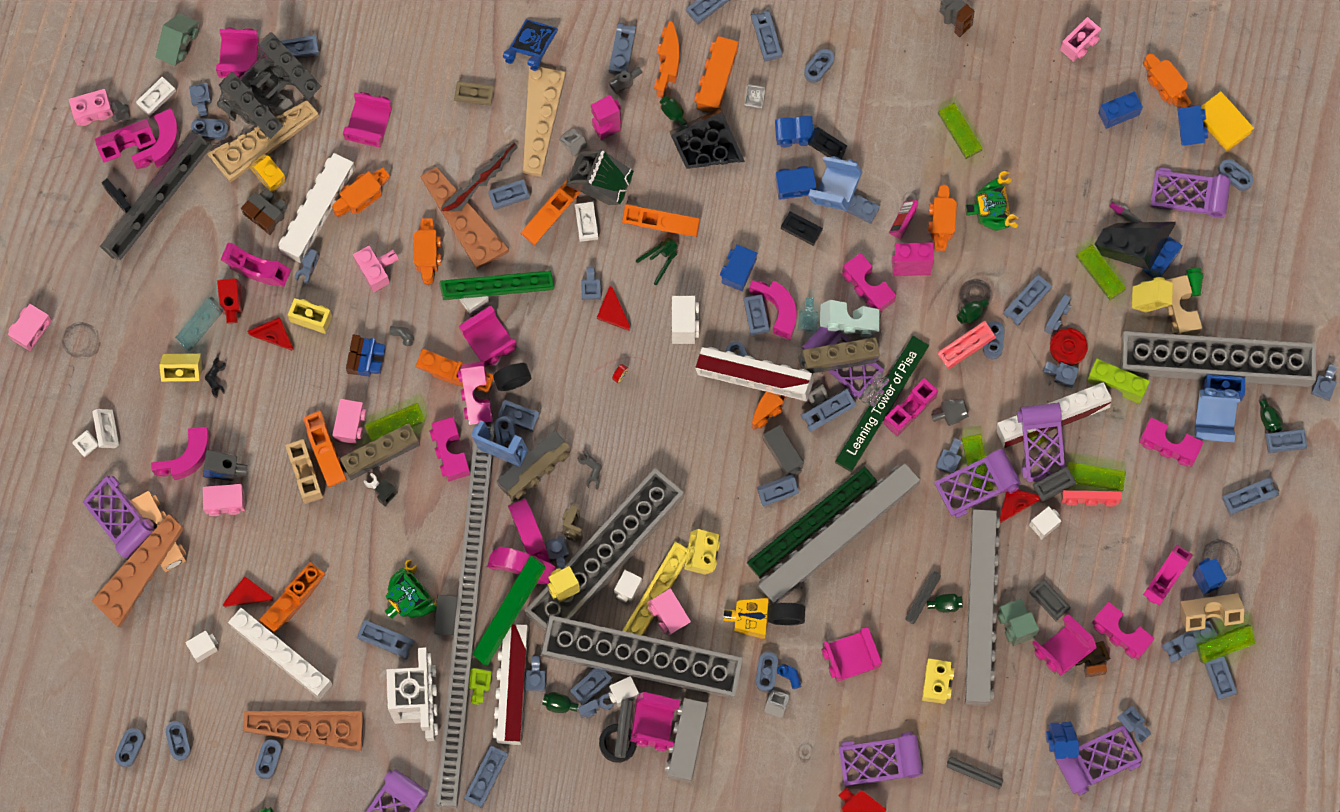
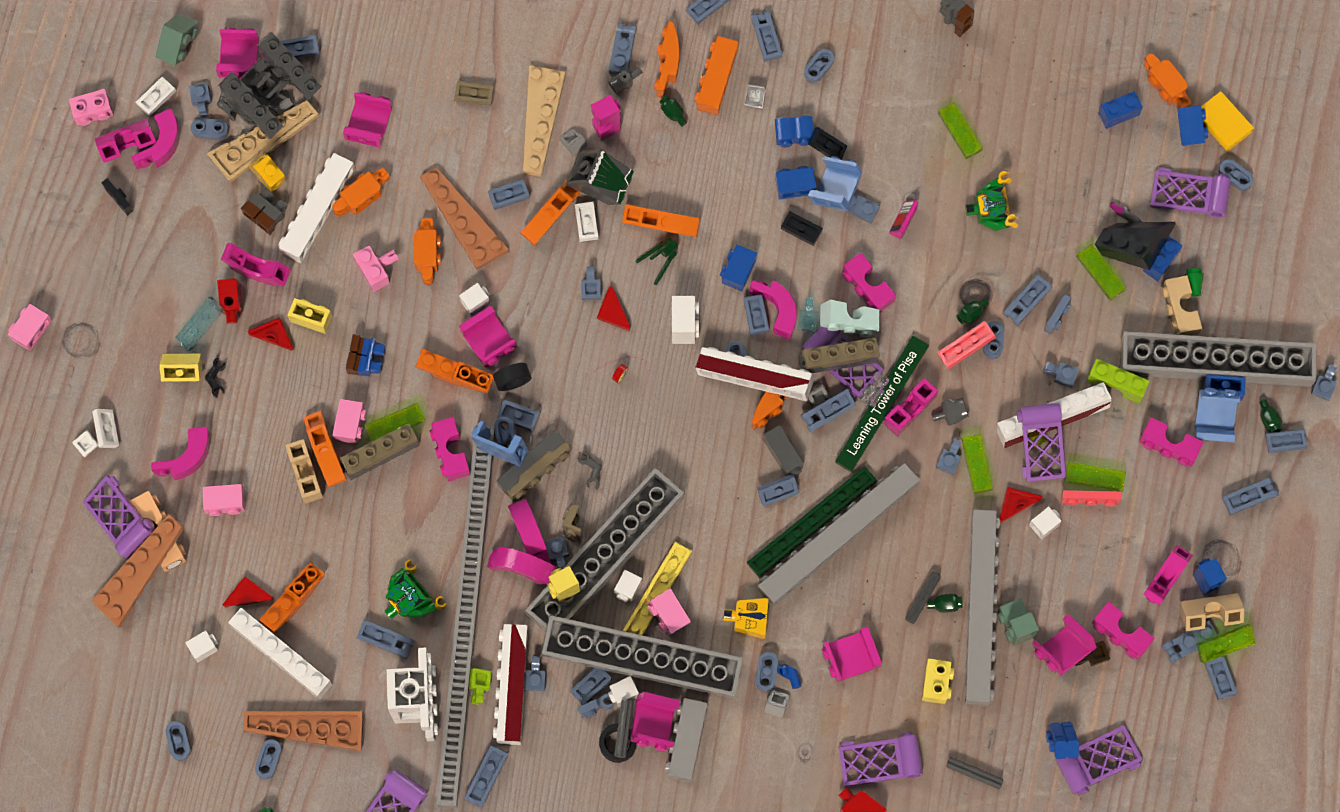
(120, 111): dark grey piece -> none
(127, 747): sand blue plate -> none
(155, 196): dark grey tile -> none
(215, 464): dark grey torso -> none
(309, 263): sand blue plate -> none
(384, 489): pearl dark grey piece -> none
(404, 333): dark grey arm -> none
(445, 615): dark grey tile -> none
(477, 409): arch -> none
(481, 178): dark grey sword -> none
(496, 285): green tile -> none
(509, 610): green tile -> none
(532, 41): flag -> none
(558, 703): dark green plant -> none
(702, 552): light yellow brick -> none
(706, 141): black wedge -> none
(786, 614): black tyre -> none
(912, 259): dark pink panel -> none
(943, 218): orange hinge -> none
(1002, 475): medium lavender piece -> none
(1049, 600): dark grey tile -> none
(1054, 484): dark grey tile -> none
(1068, 346): red tile -> none
(1076, 43): bright pink brick -> none
(1095, 670): dark orange tile -> none
(1134, 721): sand blue plate -> none
(1152, 295): light yellow brick -> none

